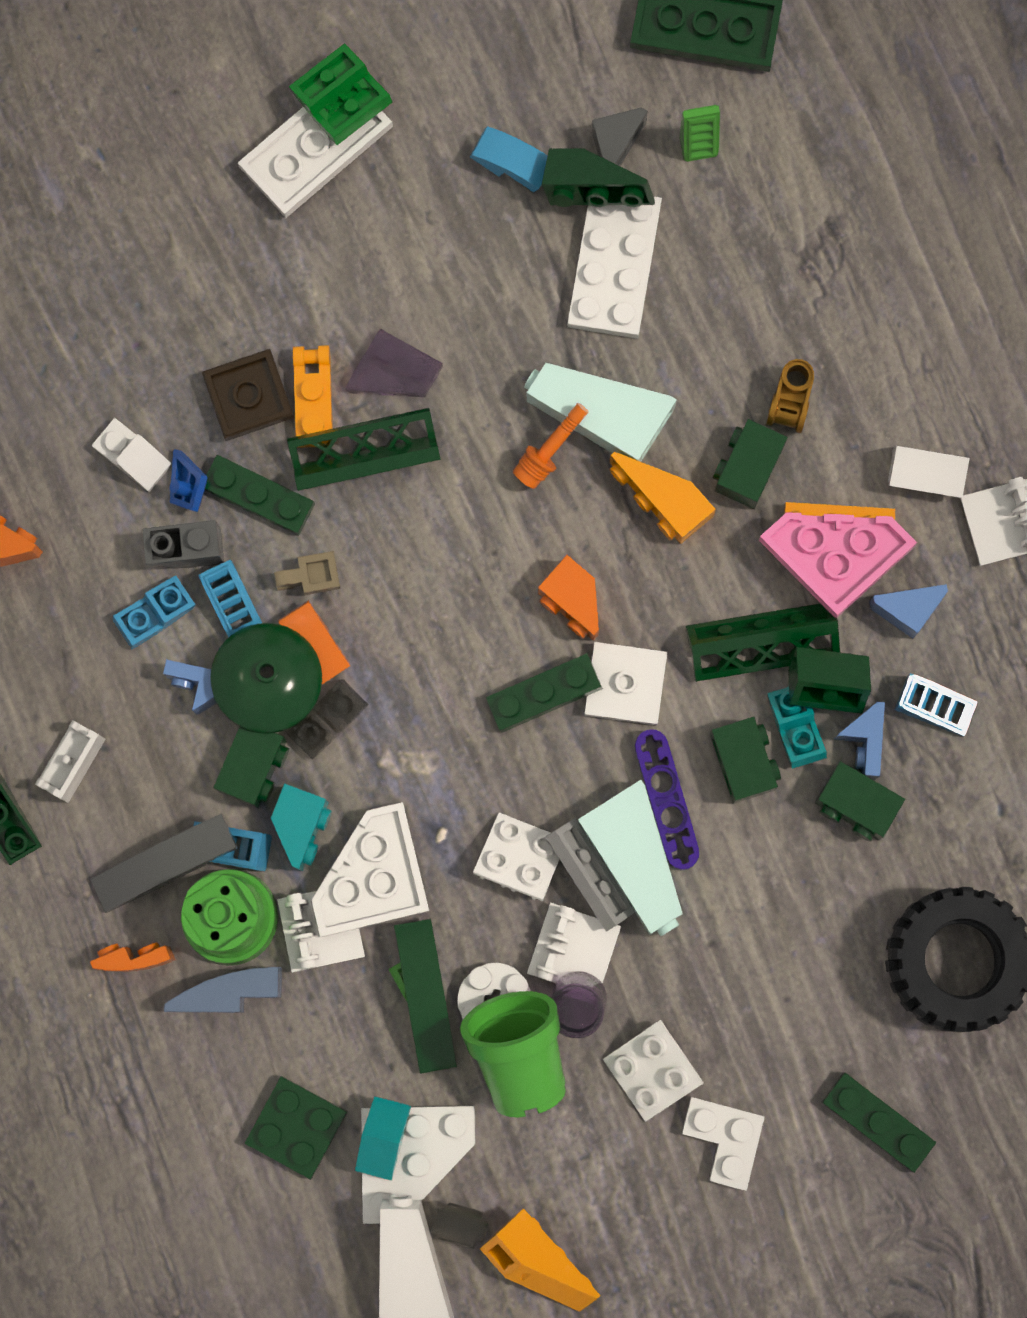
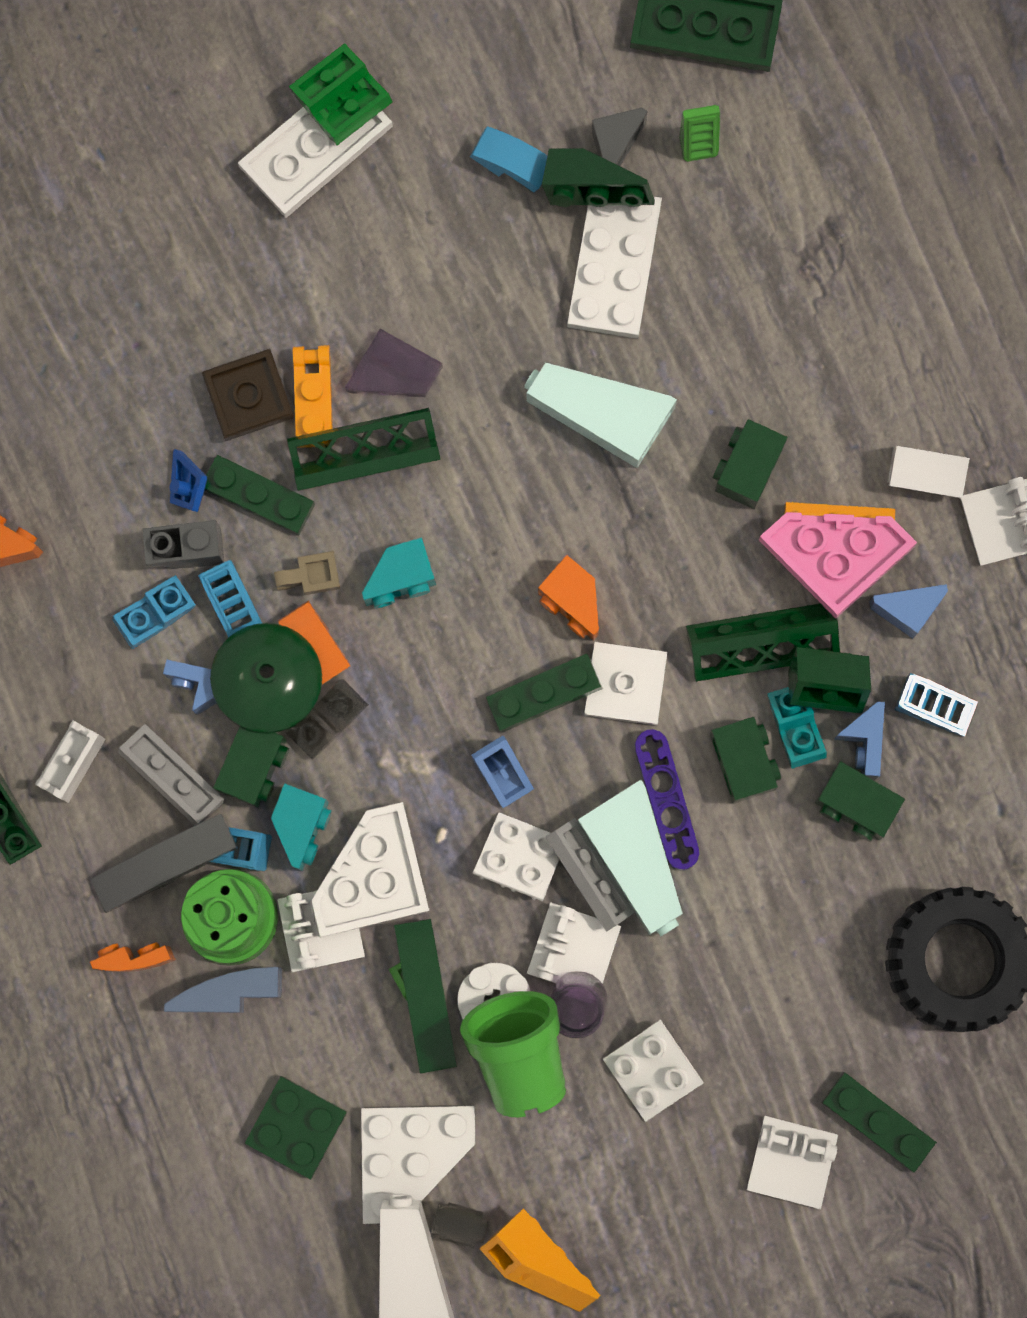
(132, 454): white slope -> none
(171, 775): none -> light grey plate
(382, 1138): teal slope -> none
(400, 572): none -> teal slope
(502, 771): none -> medium blue slope
(537, 463): orange piece -> none
(671, 498): light orange slope -> none
(736, 1136): white plate -> none
(791, 402): pearl gold piece -> none
(792, 1162): none -> white hinge

